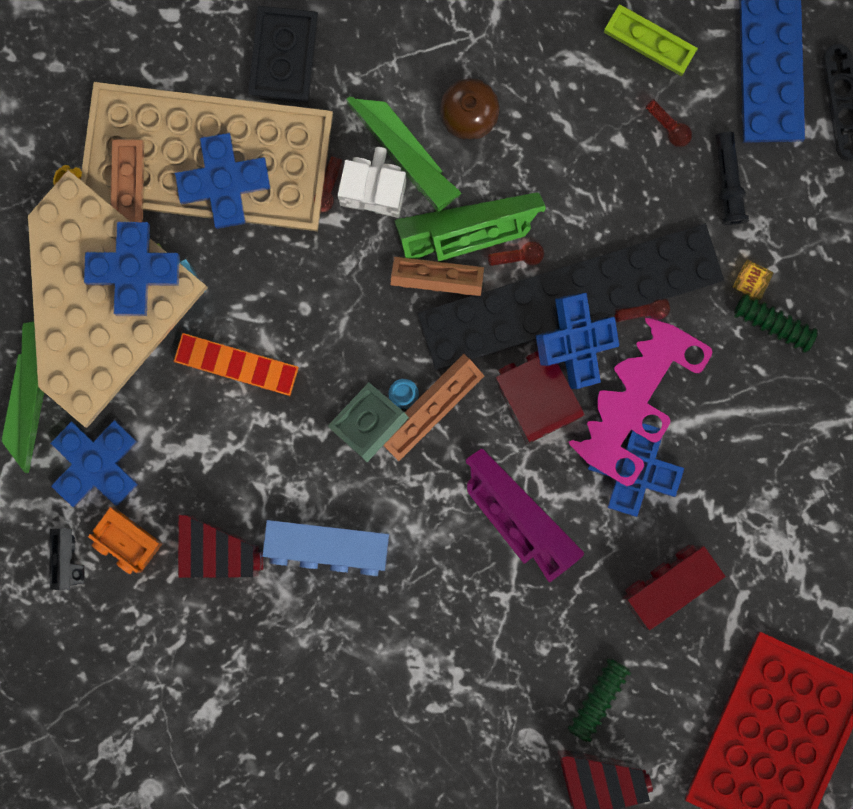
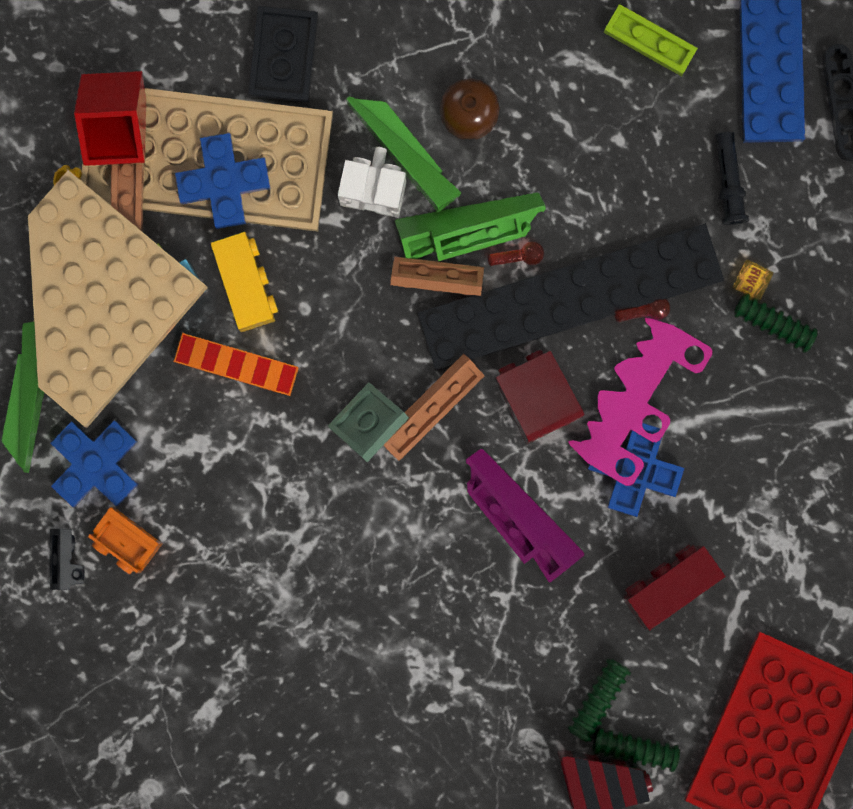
(111, 118): none -> red slope
(131, 269): blue plate -> none
(214, 552): slope -> none
(244, 281): none -> yellow brick
(325, 546): medium blue brick -> none
(330, 177): clear red bar -> none
(403, 393): dark azure plate -> none
(577, 340): blue plate -> none
(636, 750): none -> dark green piece
(679, 133): clear red bar -> none

